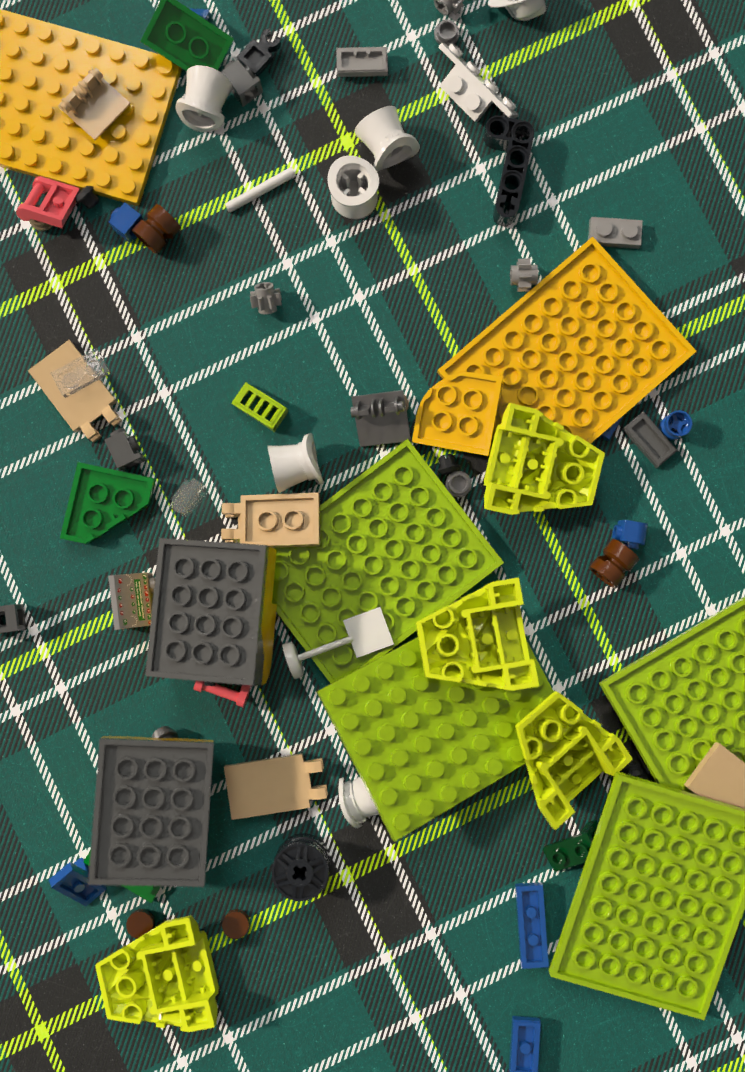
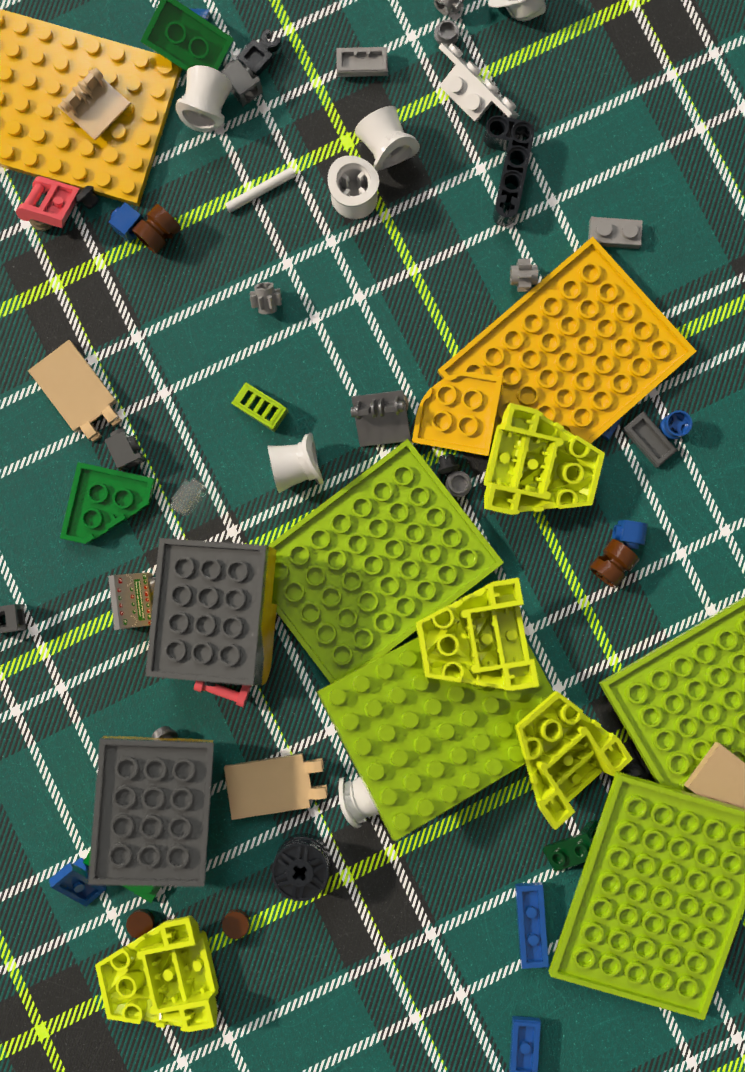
(80, 373): clear plate -> none
(275, 520): tan tile -> none
(365, 632): white piece -> none

